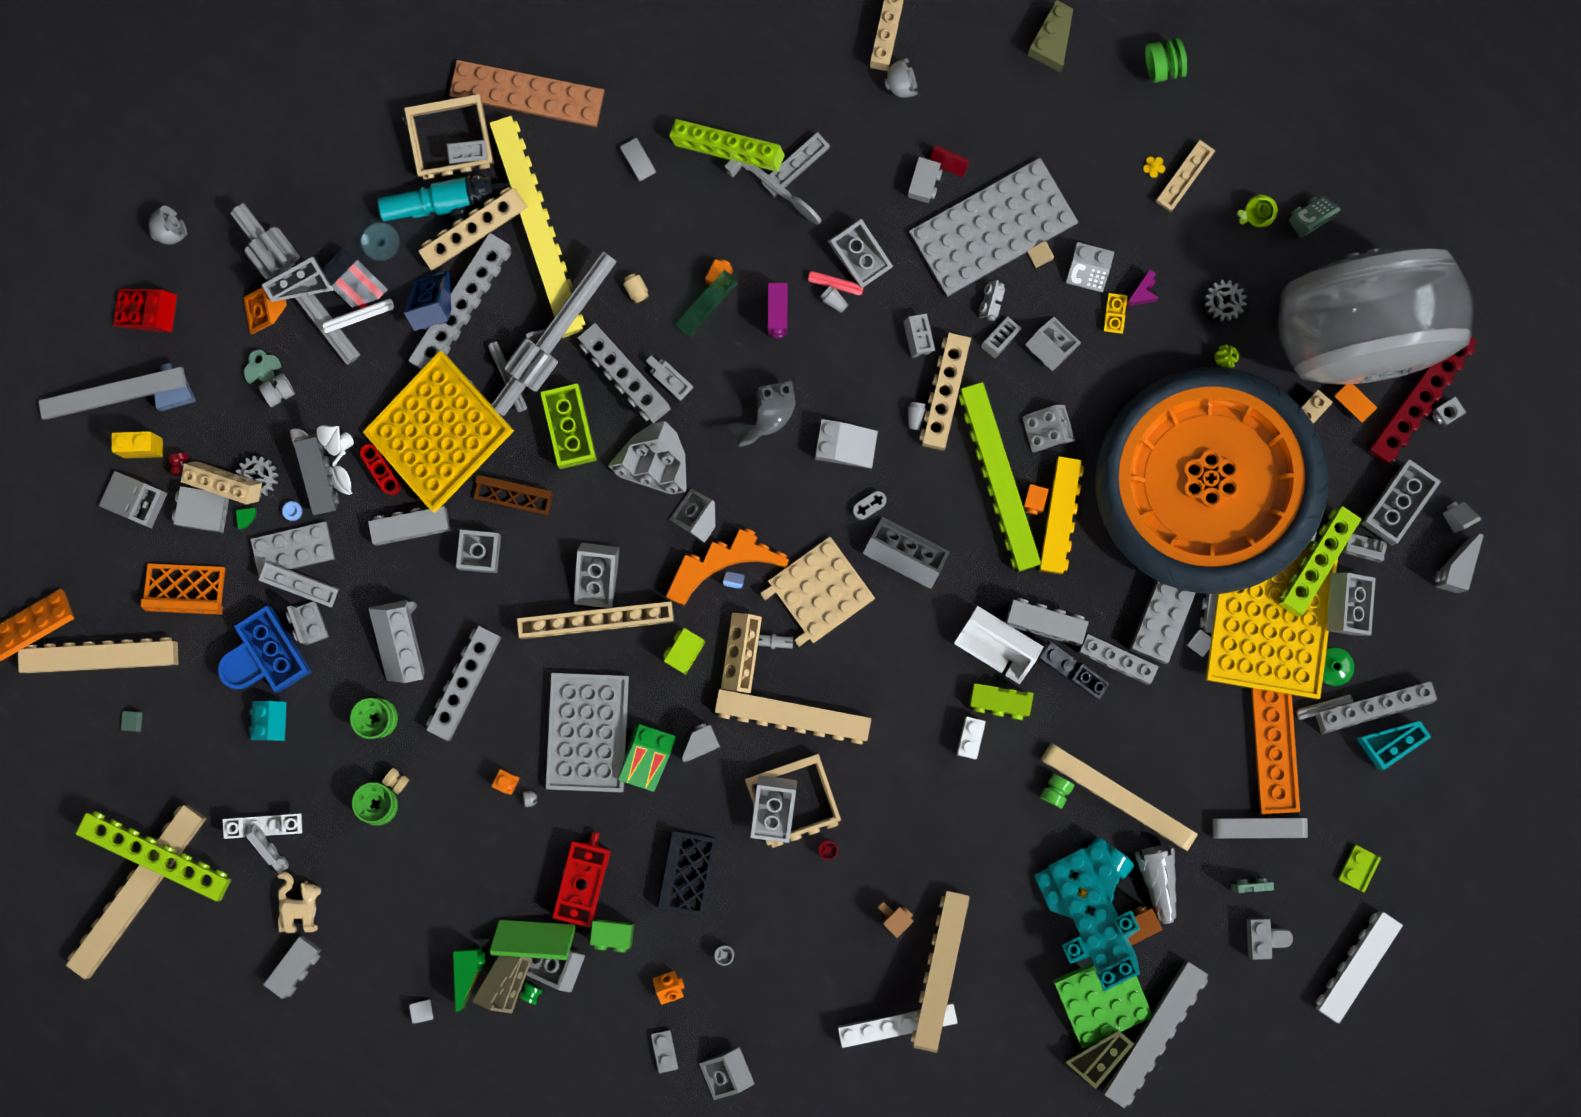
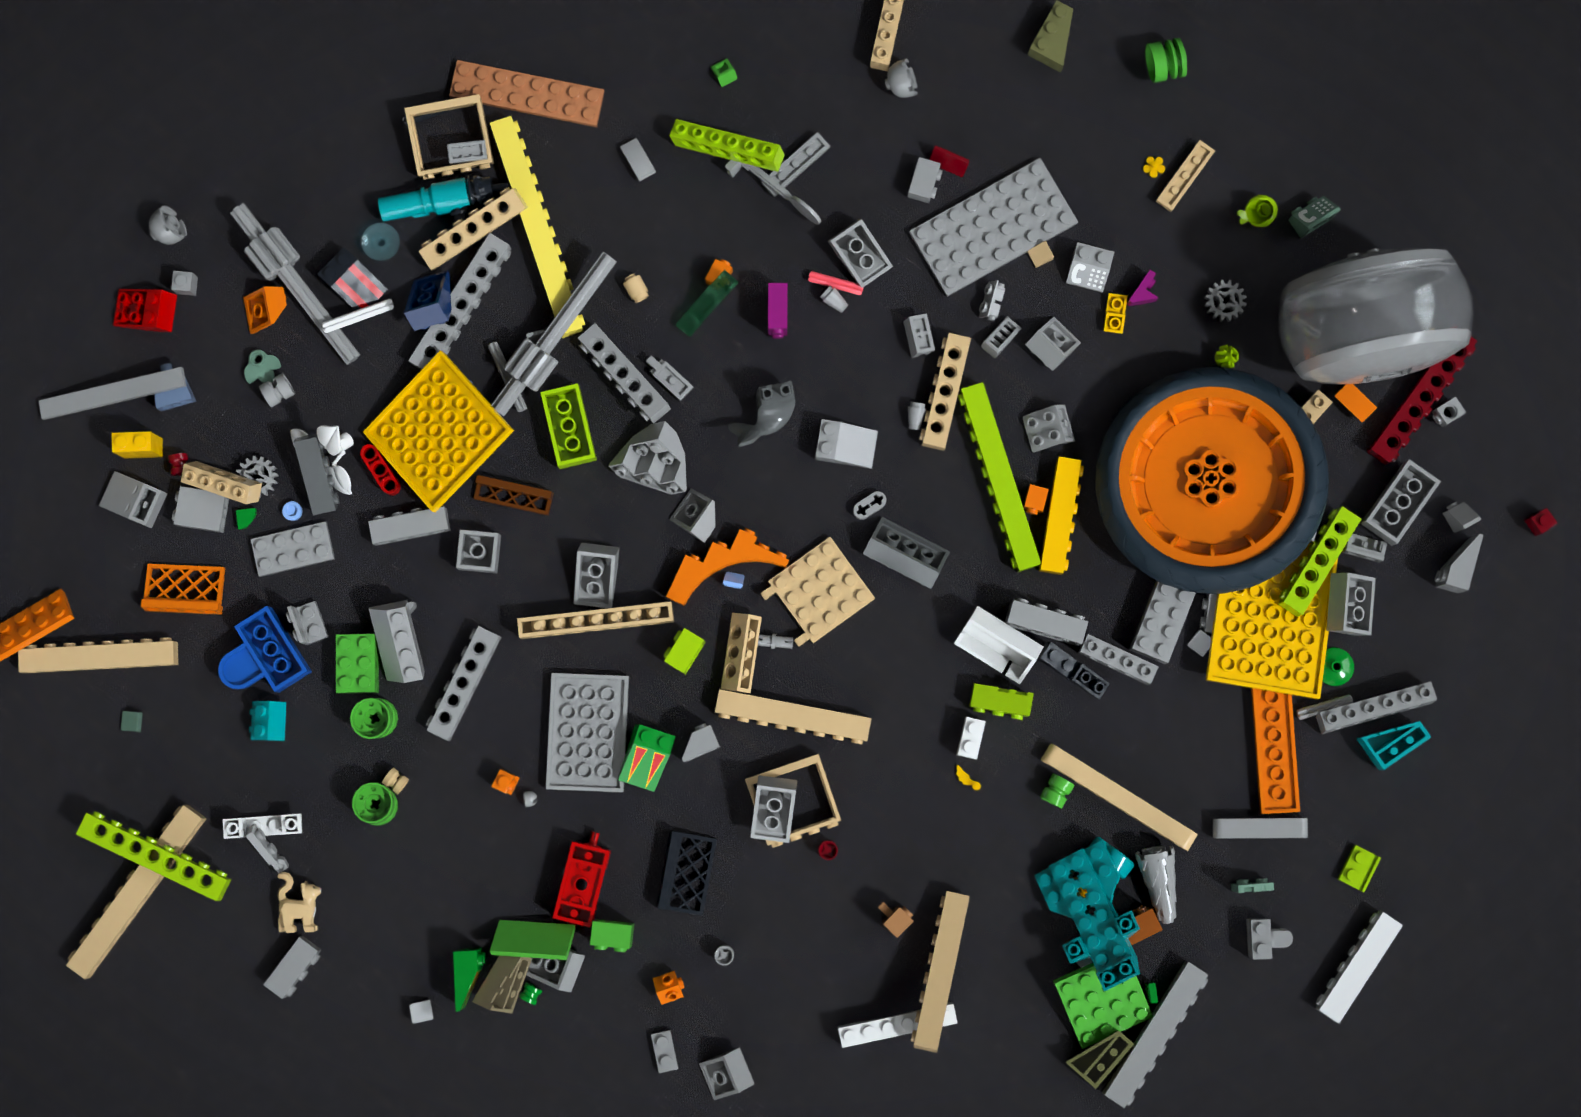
(184, 283): none -> light grey brick
(298, 281): light grey wedge -> none
(298, 584): light grey plate -> none
(357, 663): none -> bright green brick
(724, 72): none -> bright green slope
(965, 779): none -> yellow piece
(1151, 992): none -> green tile
(1541, 521): none -> dark red brick

